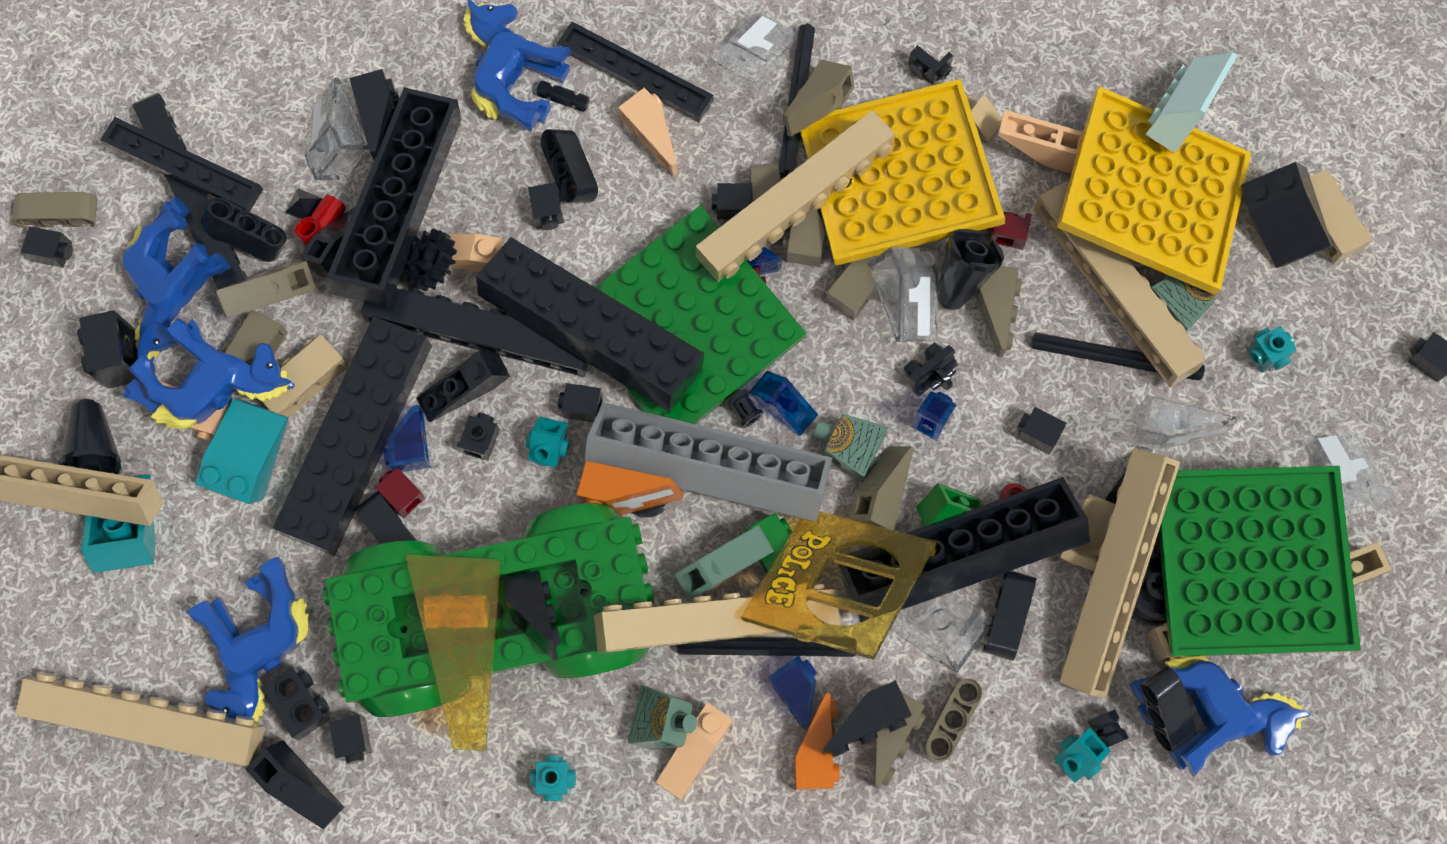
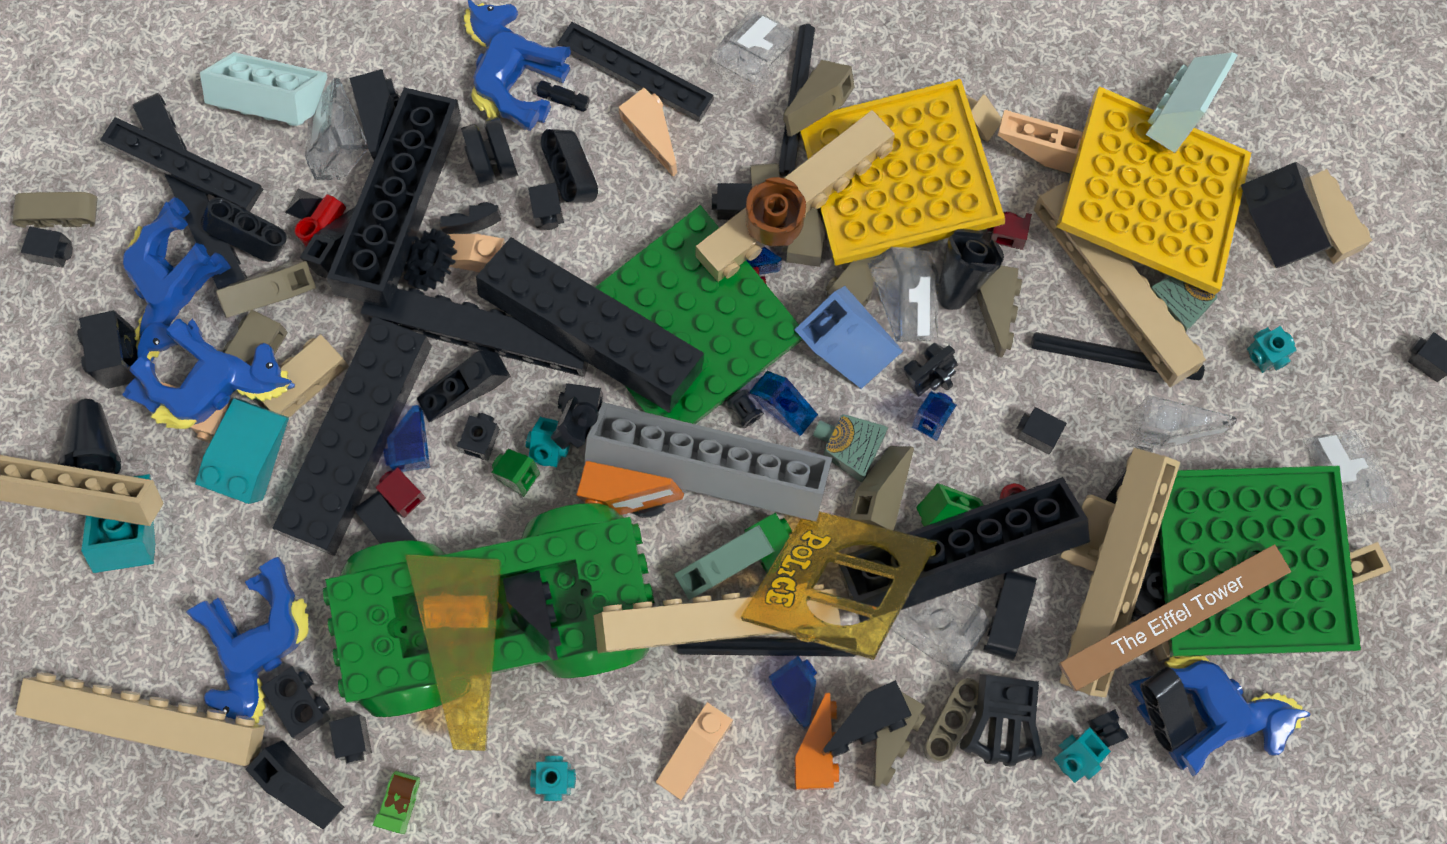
(263, 88): none -> light aqua slope
(398, 803): none -> bright green leg
(479, 218): none -> black slope
(488, 152): none -> black wheel
(515, 471): none -> green slope
(575, 423): none -> black hips
(660, 720): sand green torso -> none
(771, 227): none -> dark orange brick
(848, 338): none -> medium blue slope
(926, 66): black bracket -> none
(1007, 699): none -> black plate
(1174, 617): none -> medium nougat tile

